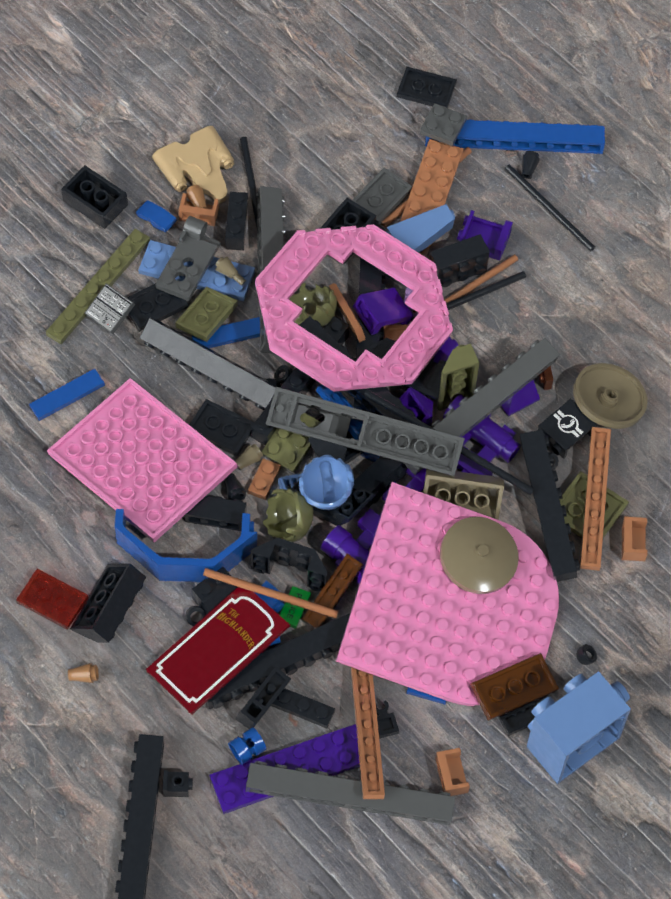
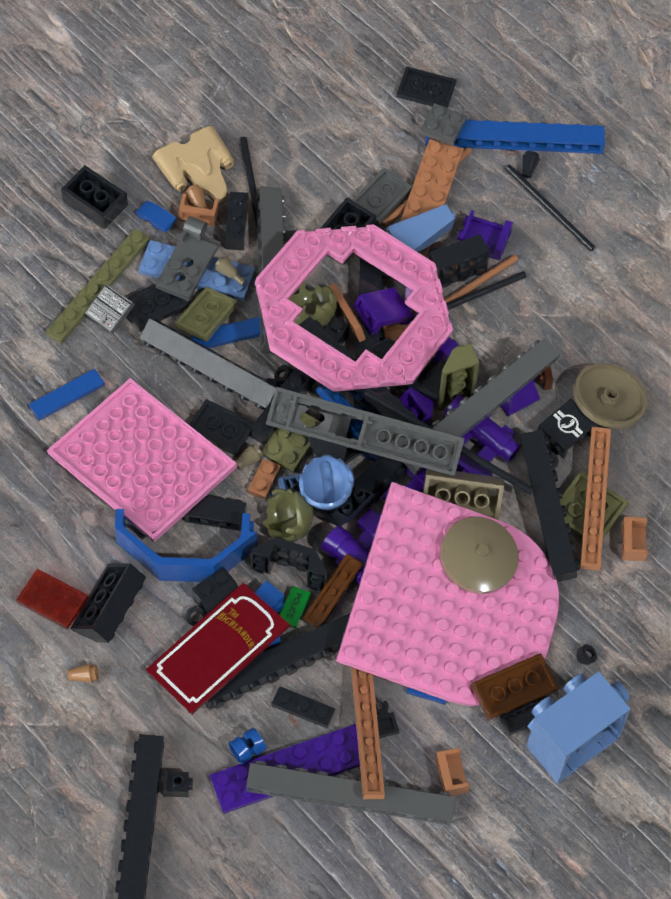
(234, 488): black cone -> none
(263, 698): black slope -> none
(270, 593): nougat piece -> none

